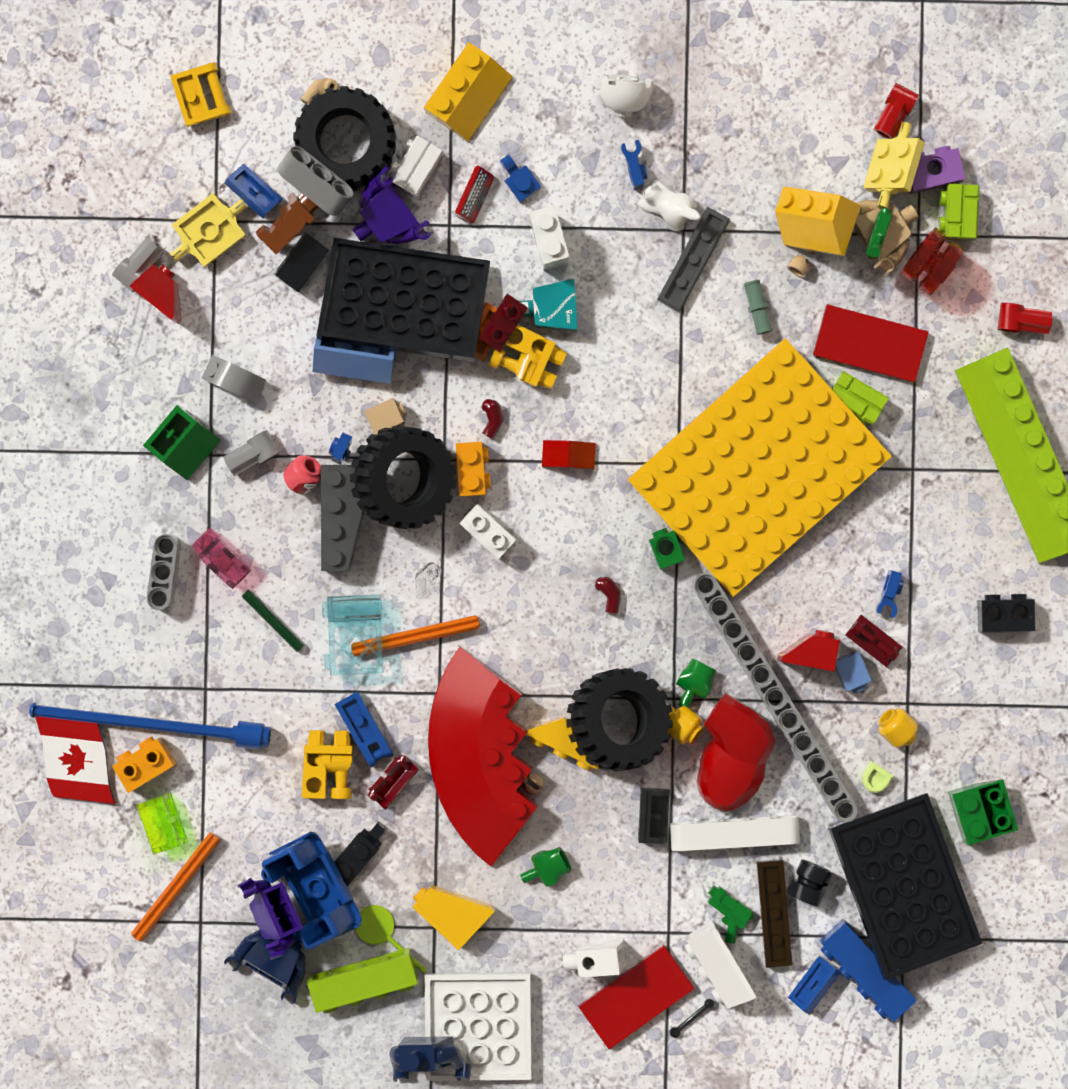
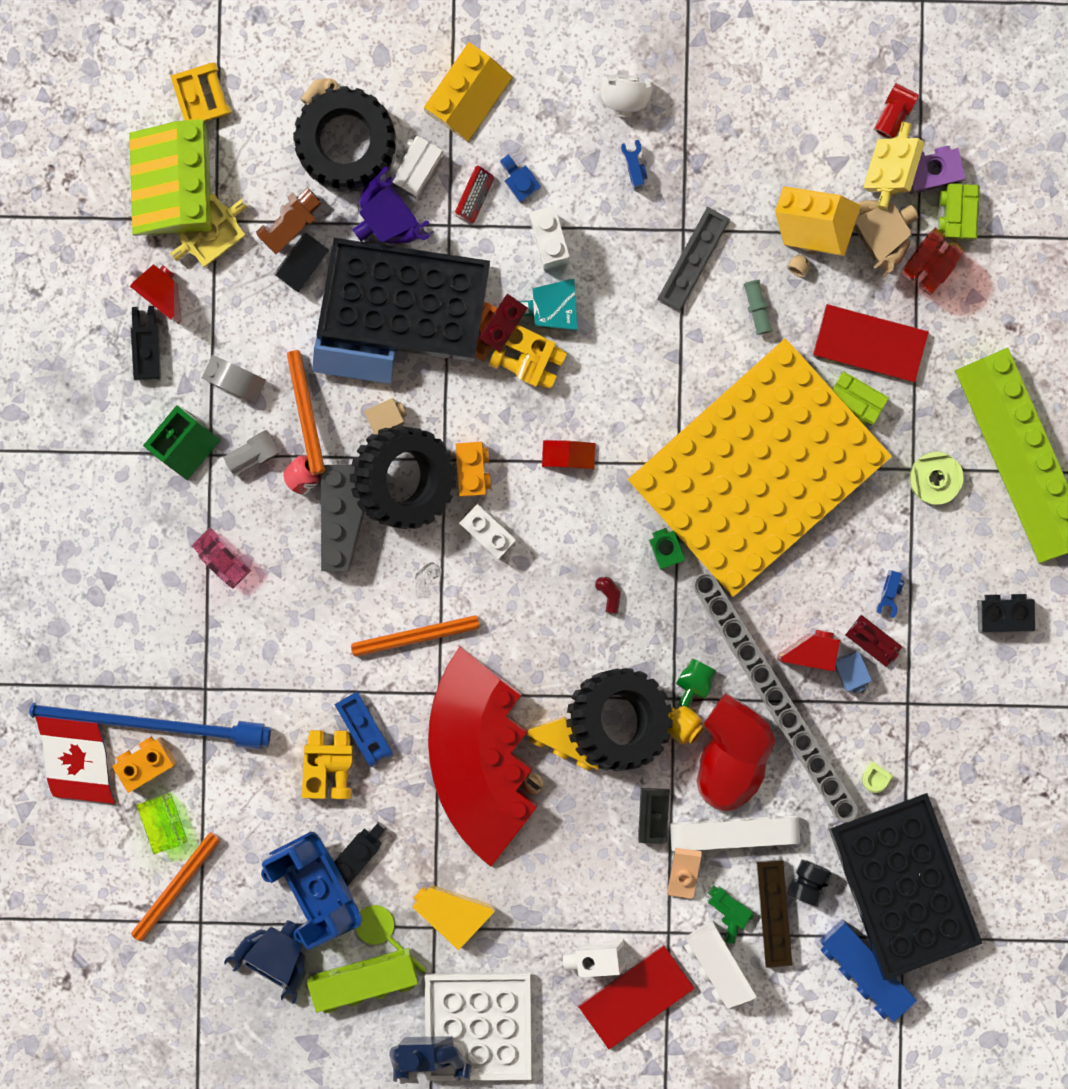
(137, 263): light grey piece -> none
(145, 346): none -> black hinge
(155, 582): light grey beam -> none
(170, 178): none -> lime slope
(253, 191): blue plate -> none
(272, 620): dark green bar -> none
(272, 914): dark purple torso -> none
(305, 412): none -> orange axle
(315, 181): light grey beam -> none
(340, 448): blue plate -> none
(353, 612): clear light blue piece -> none
(398, 776): dark red hinge -> none
(495, 417): dark red arm -> none
(548, 866): green piece -> none
(673, 207): white animal -> none
(675, 1031): black hinge -> none
(684, 873): none -> light nougat plate
(814, 985): blue plate -> none
(879, 232): green piece -> none
(898, 727): yellow head -> none
(945, 466): none -> yellowish green plate
(982, 811): green slope -> none
(1017, 318): red piece -> none

